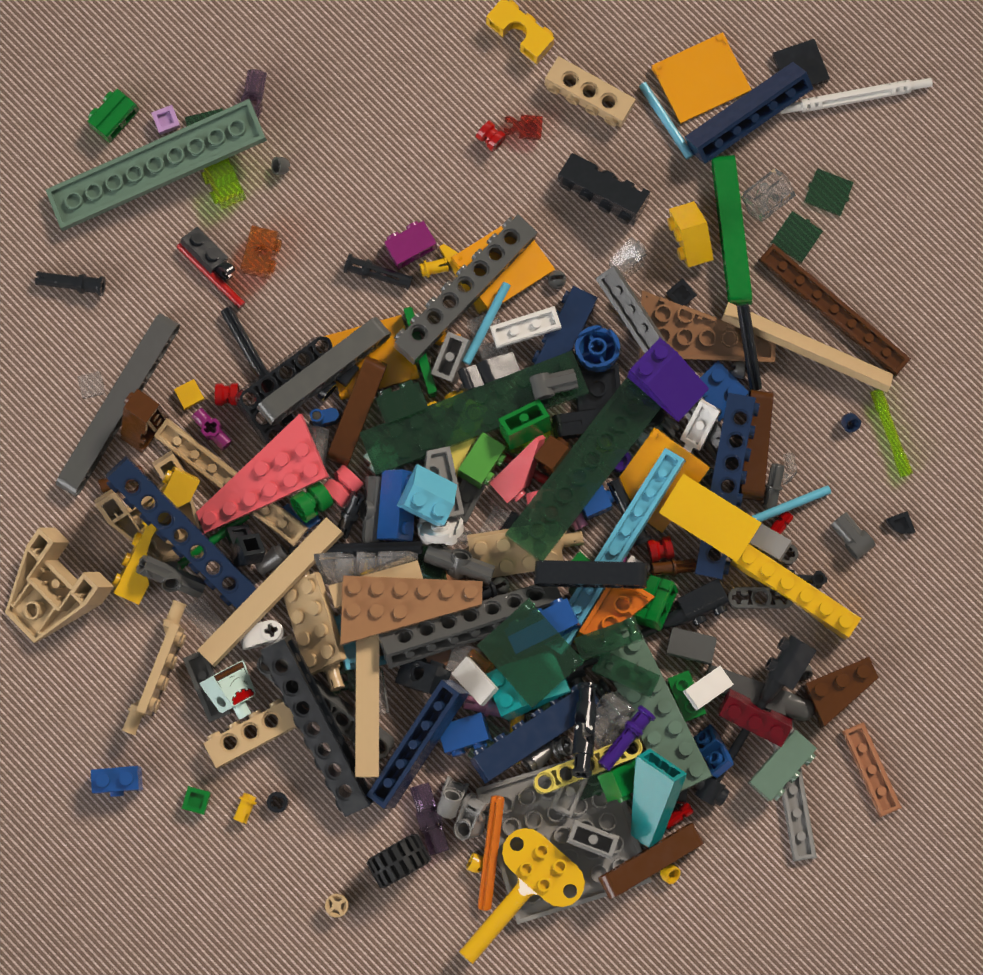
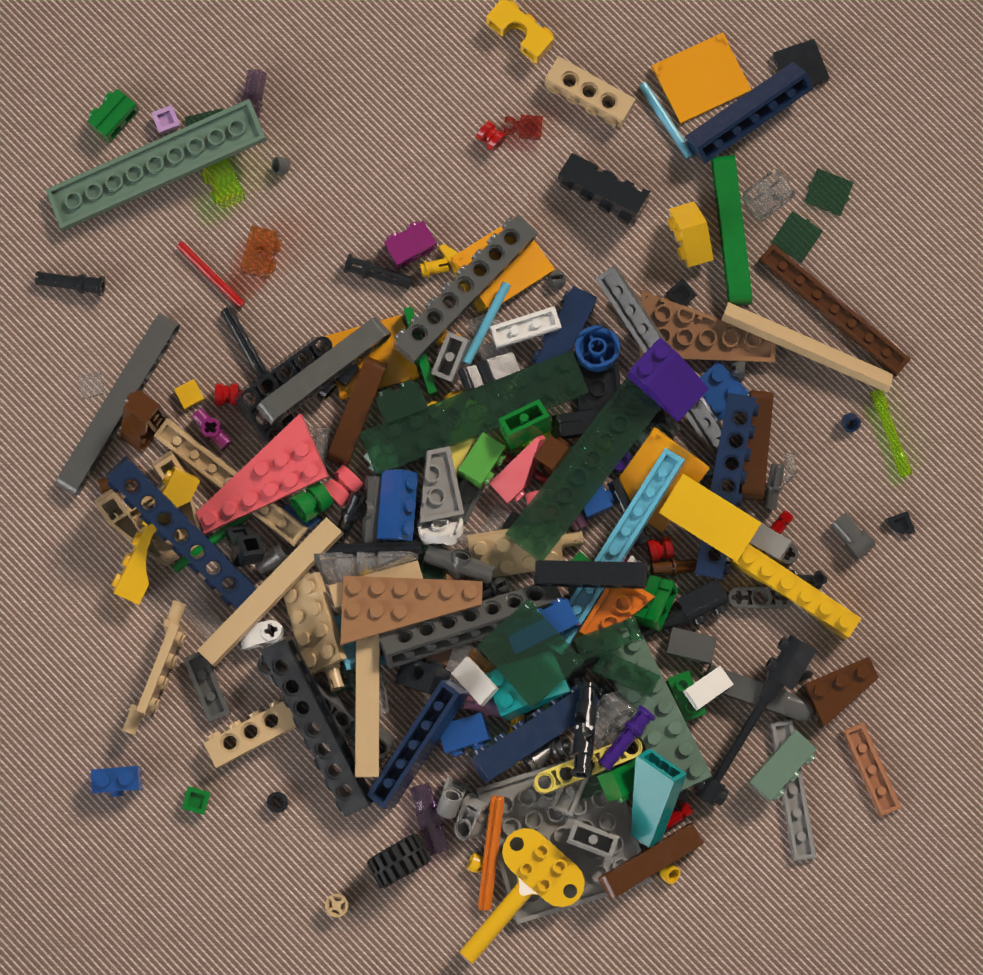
(47, 593): tan wedge -> none
(170, 576): dark grey piece -> none
(207, 253): black plate -> none
(230, 689): light aqua torso -> none
(245, 808): yellow pin -> none
(324, 417): blue piece -> none
(428, 496): medium azure slope -> none
(547, 385): dark grey piece -> none
(629, 258): clear slope -> none
(700, 426): white plate -> none
(713, 751): blue slope -> none
(745, 714): dark red arch -> none
(749, 346): black axle -> none
(794, 503): medium azure bar -> none
(857, 95): white axle -> none

